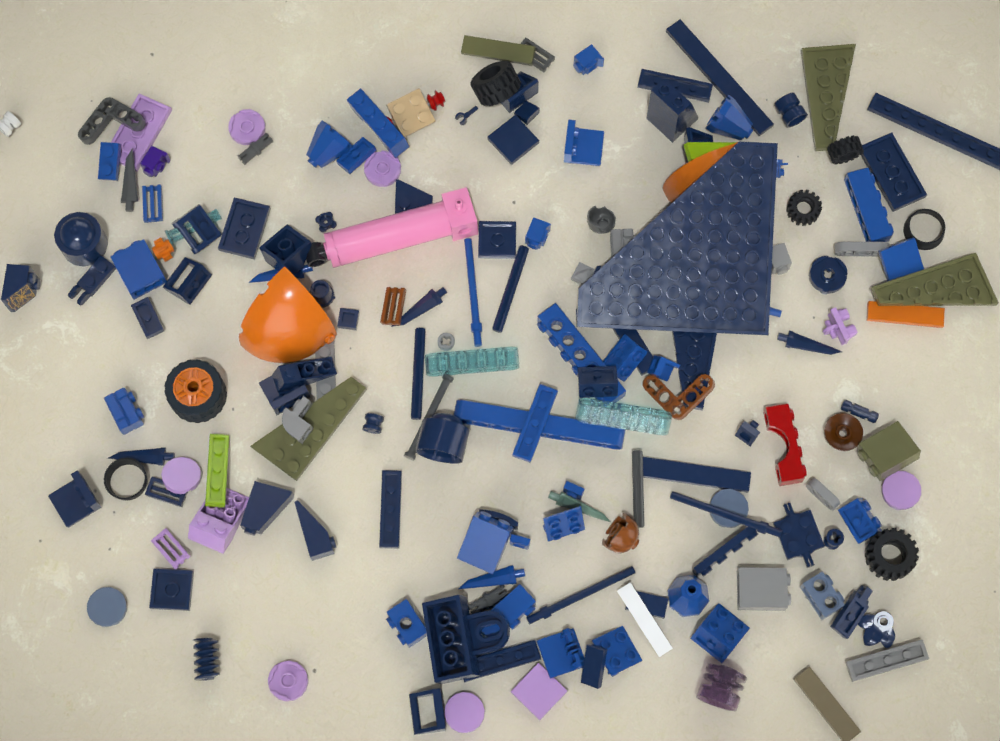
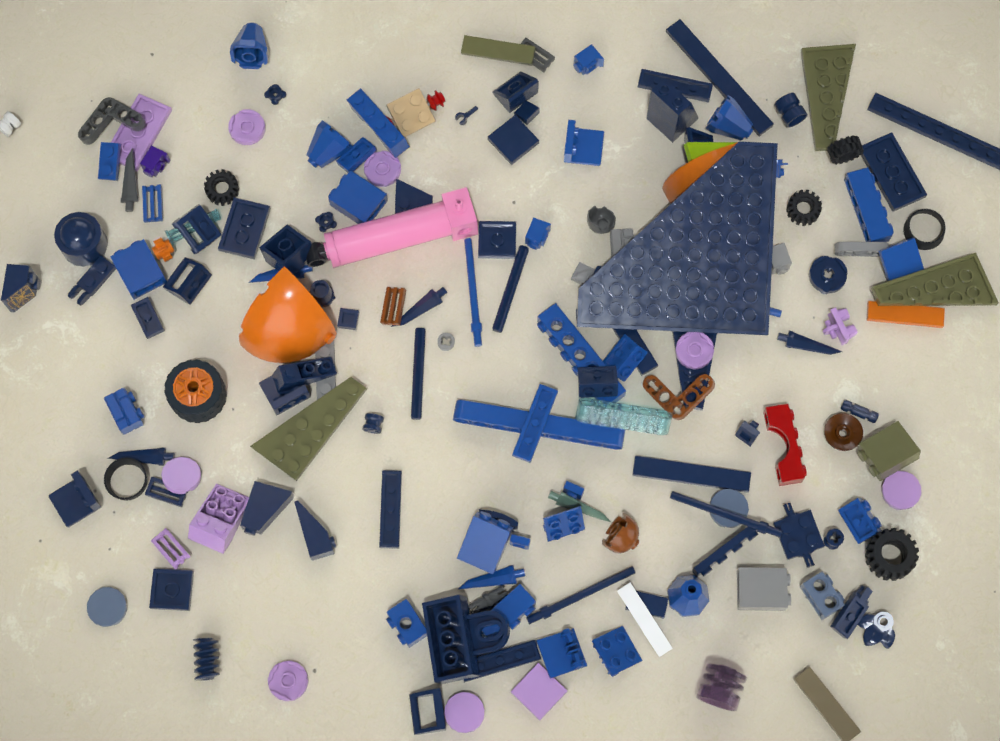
(217, 470): lime tile -> none
(219, 177): none -> black tyre
(249, 47): none -> blue cone
(255, 148): dark grey pin -> none
(271, 91): none -> dark blue plate
(293, 421): light grey brick -> none
(357, 198): none -> blue brick
(431, 411): dark grey bar -> none
(442, 438): dark blue piece -> none
(472, 361): clear light blue beam -> none
(495, 83): black tyre -> none
(593, 666): dark blue tile -> none
(638, 487): dark grey axle -> none
(661, 367): blue panel -> none
(694, 350): none -> lavender tile
(720, 633): blue bracket -> none
(823, 494): light grey beam -> none
(887, 660): light grey plate -> none

